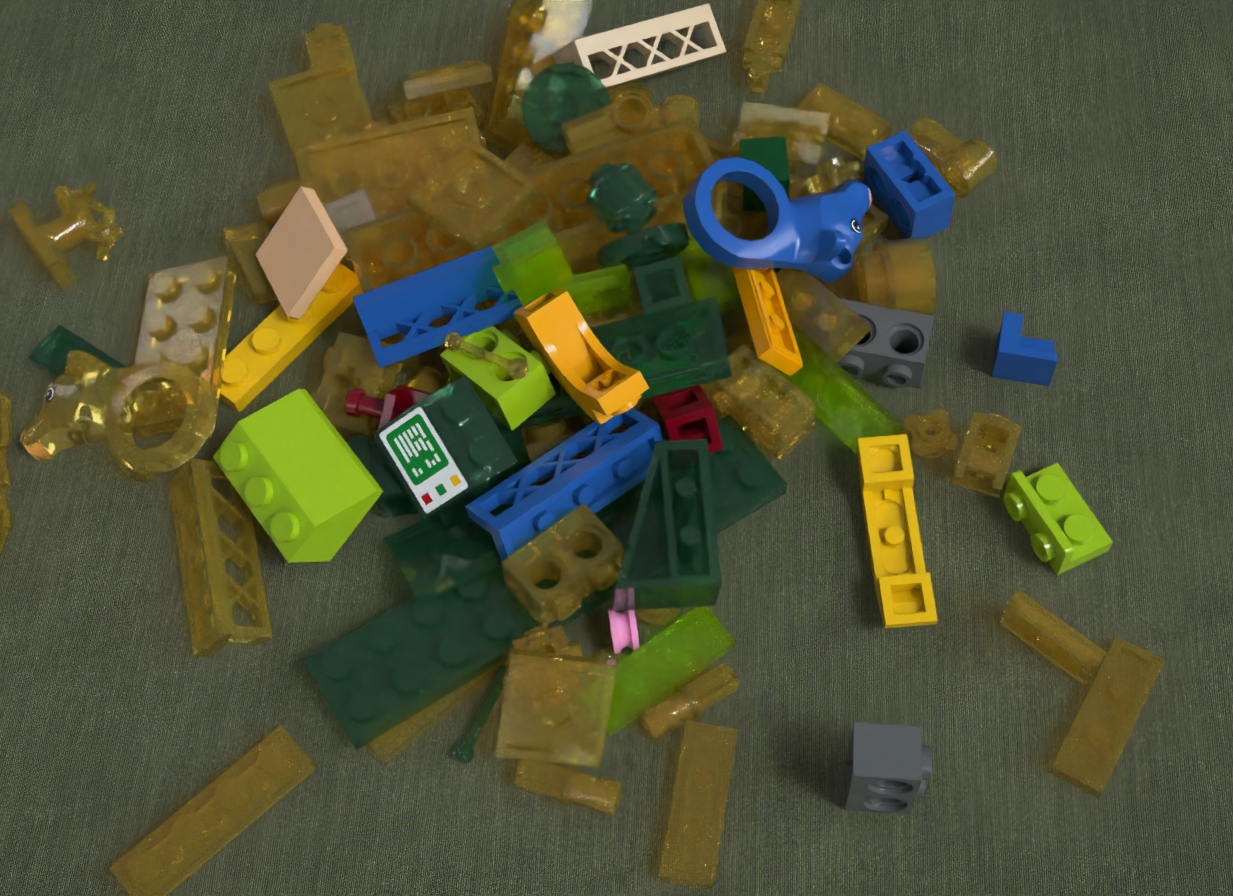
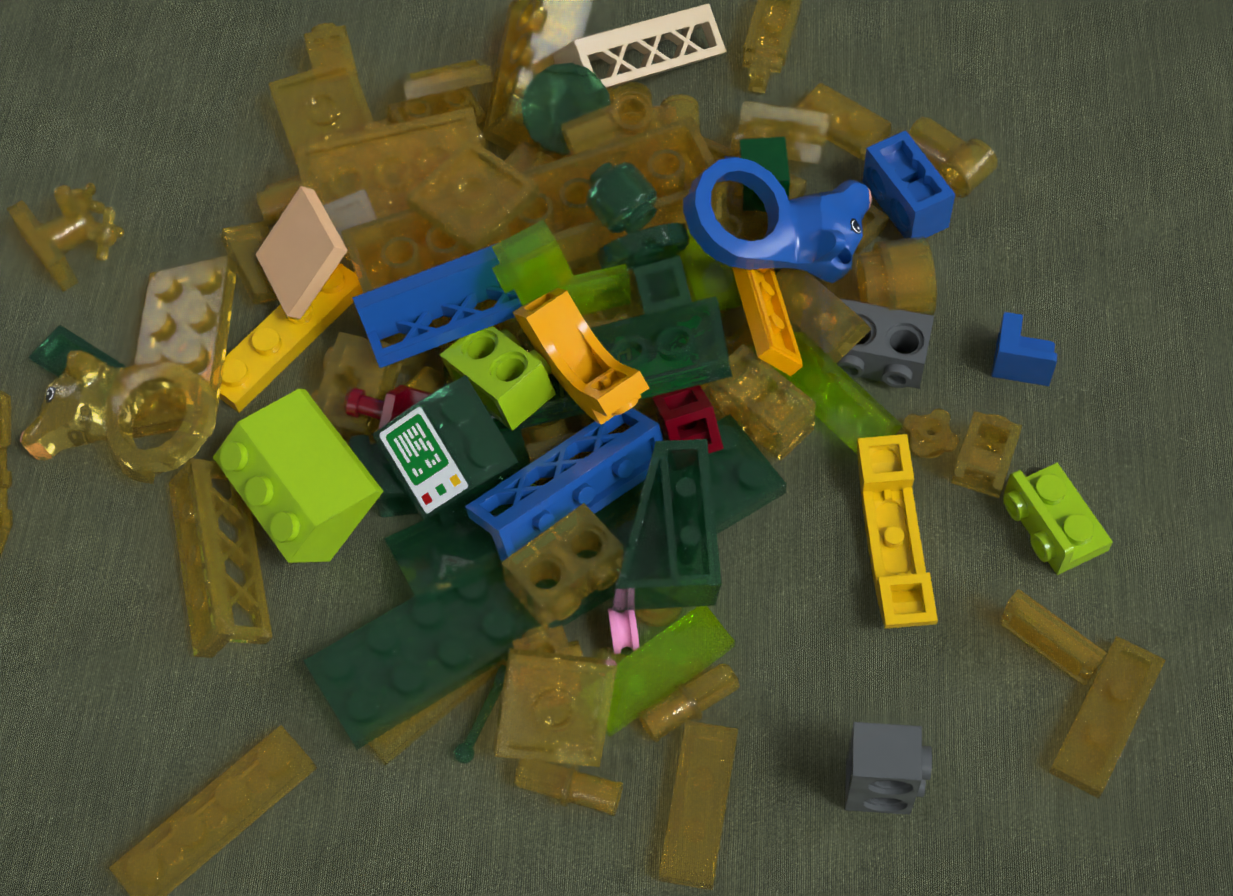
(517, 367): clear yellow hinge -> none
(833, 174): clear yellow plate -> none

